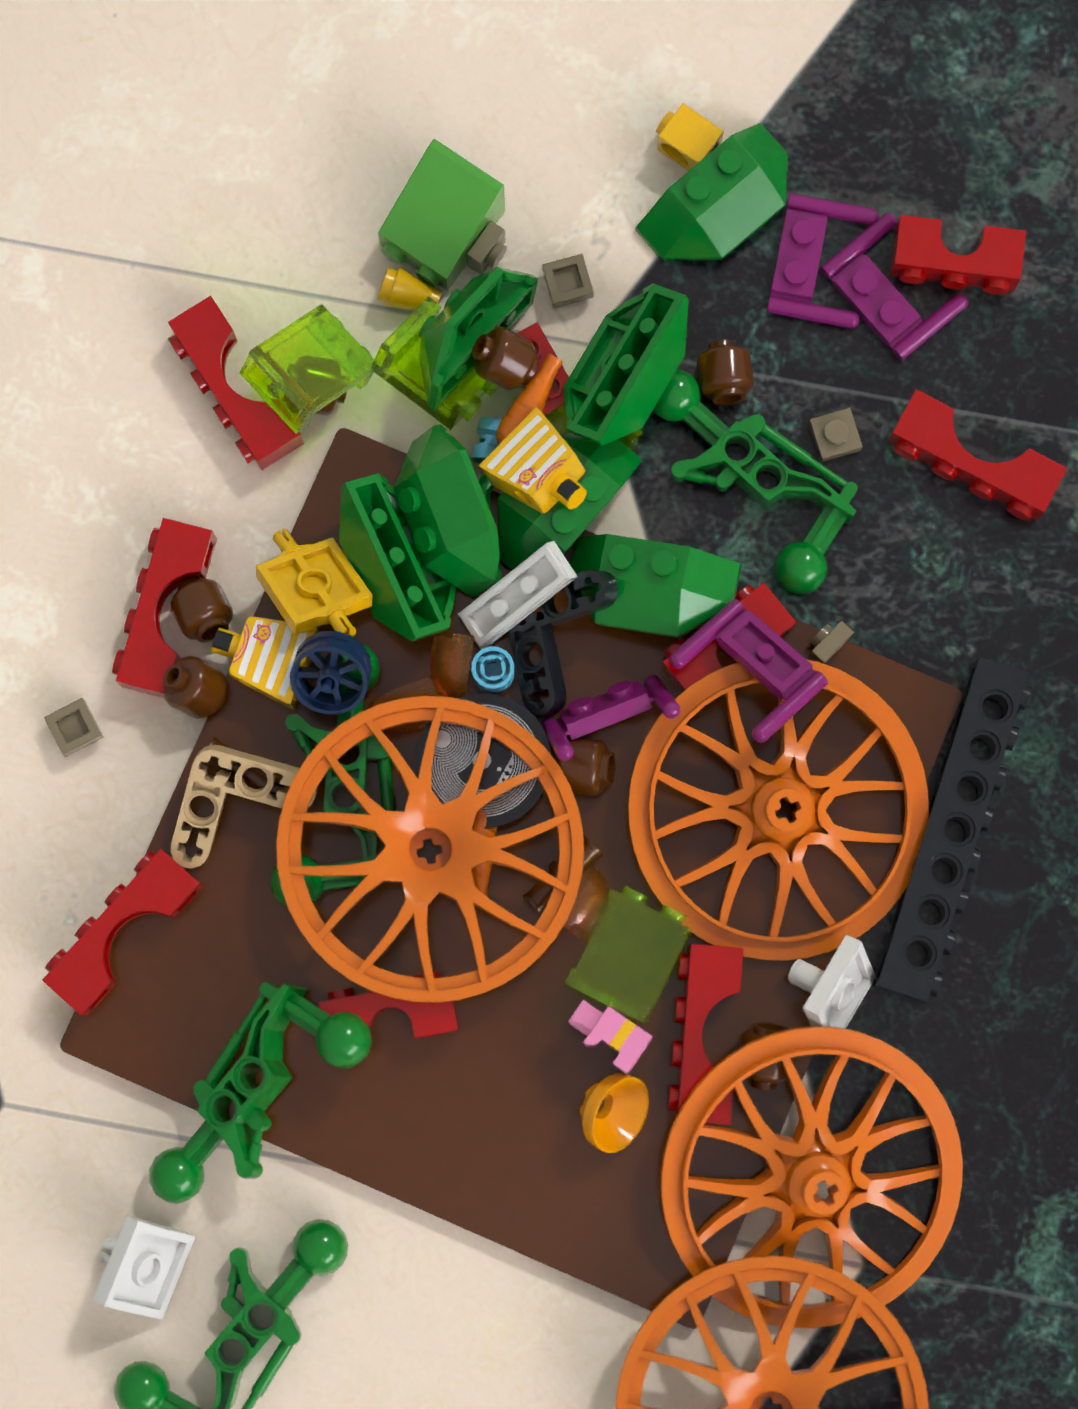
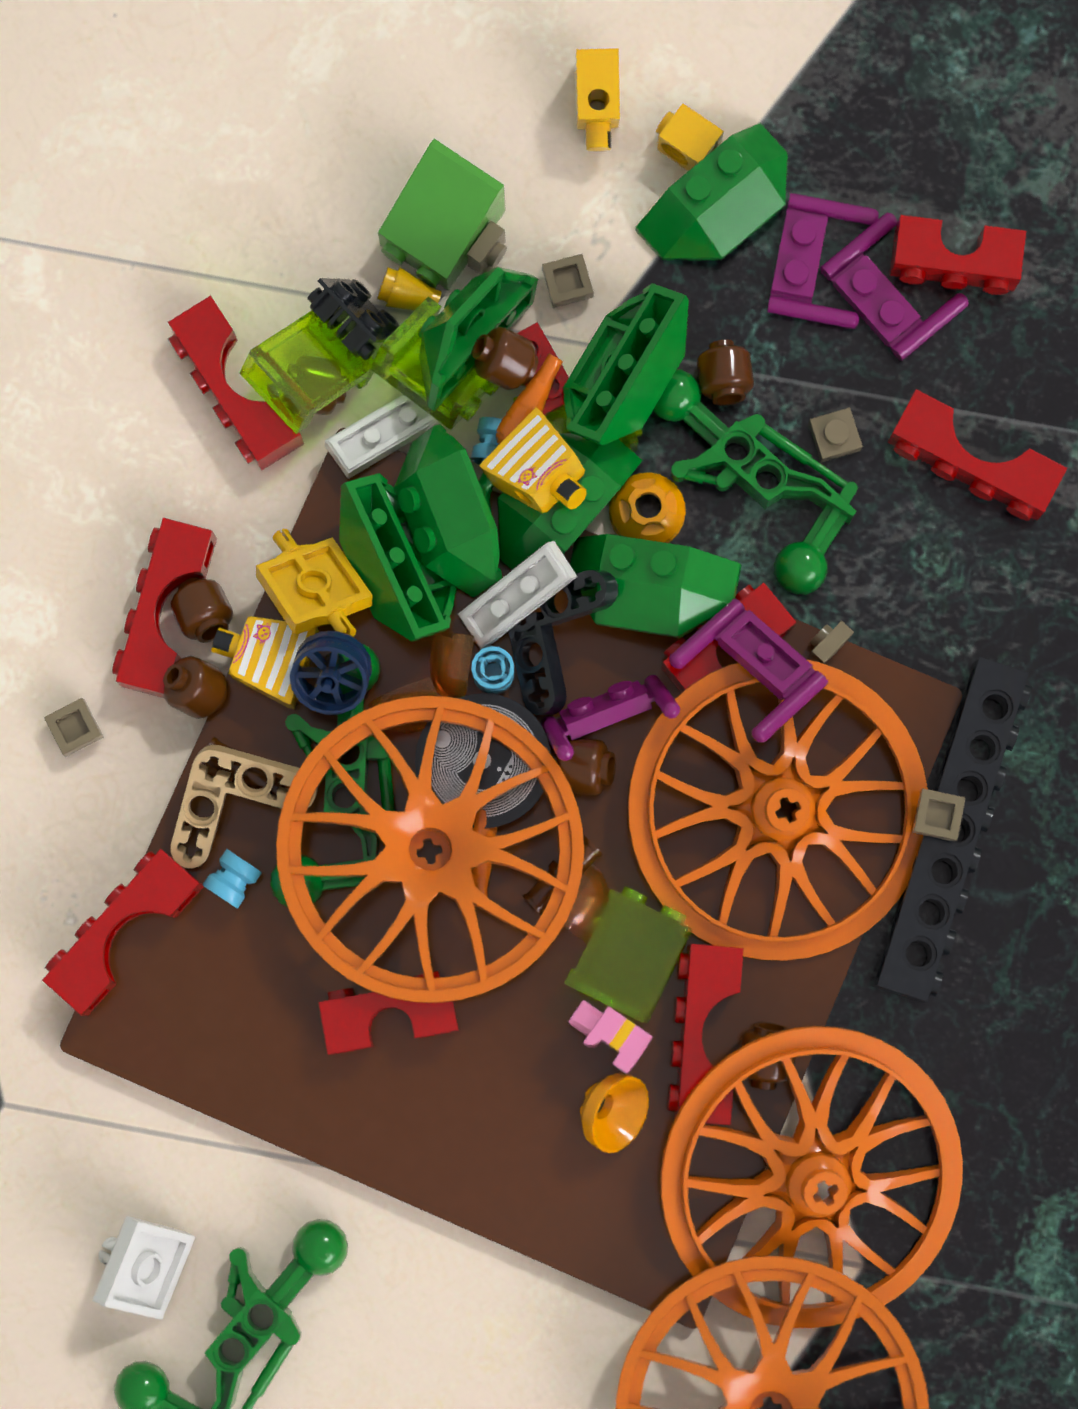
(232, 878): none -> medium azure wheel
(340, 1040): green piece -> none
(366, 322): none -> black hinge
(378, 435): none -> white tile
(597, 81): none -> yellow torso
(660, 528): none -> light orange piece
(839, 988): white tile -> none
(938, 815): none -> dark tan plate

